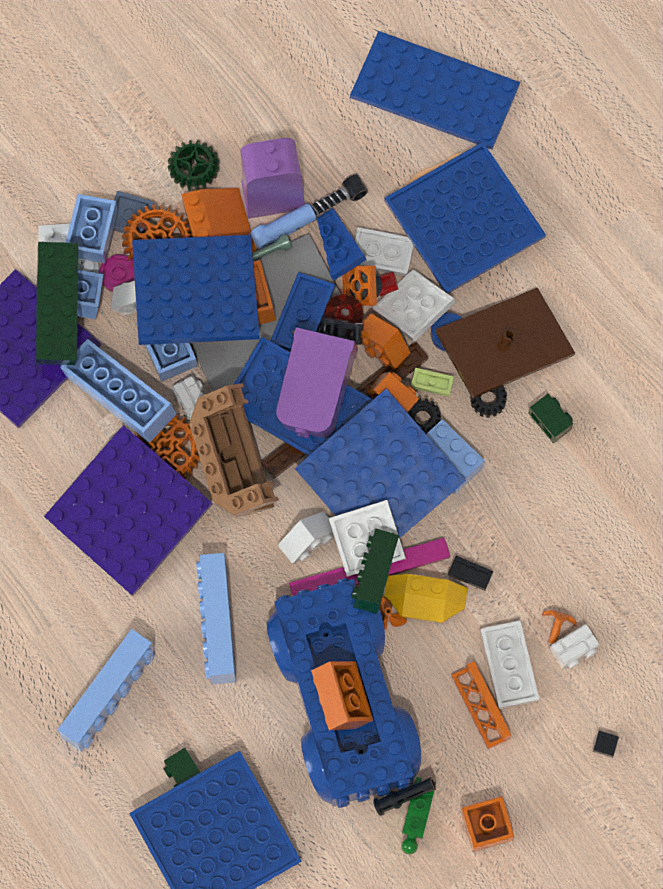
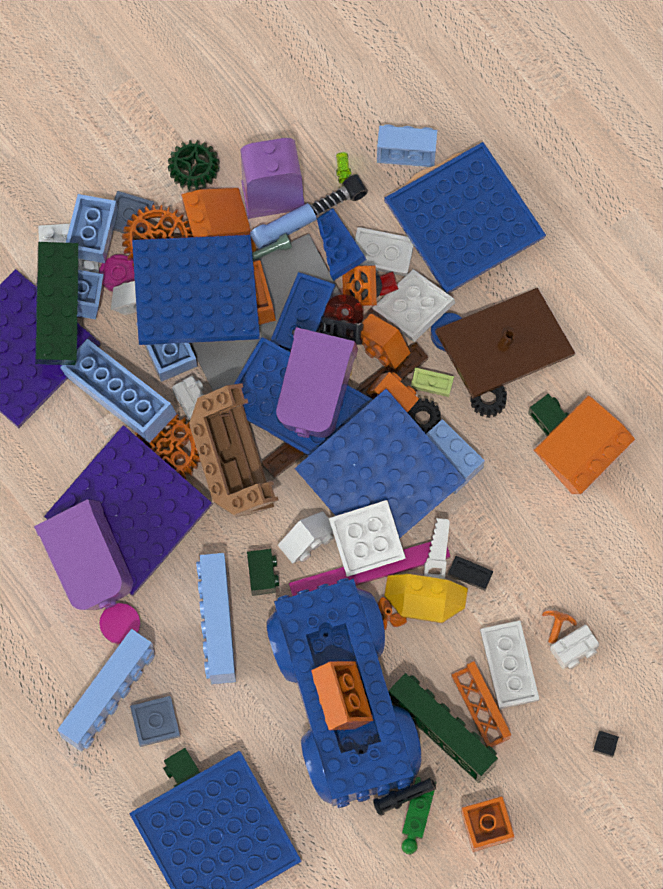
(86, 556): none -> medium lavender piece
(118, 621): none -> dark pink tile
(155, 721): none -> sand blue plate
(261, 572): none -> dark green brick
(343, 170): none -> clear neon green pin
(376, 570): dark green brick -> none
(406, 146): none -> light blue brick
(435, 90): blue plate -> none
(438, 549): none -> white piece
(443, 728): none -> dark green brick
(583, 445): none -> orange slope

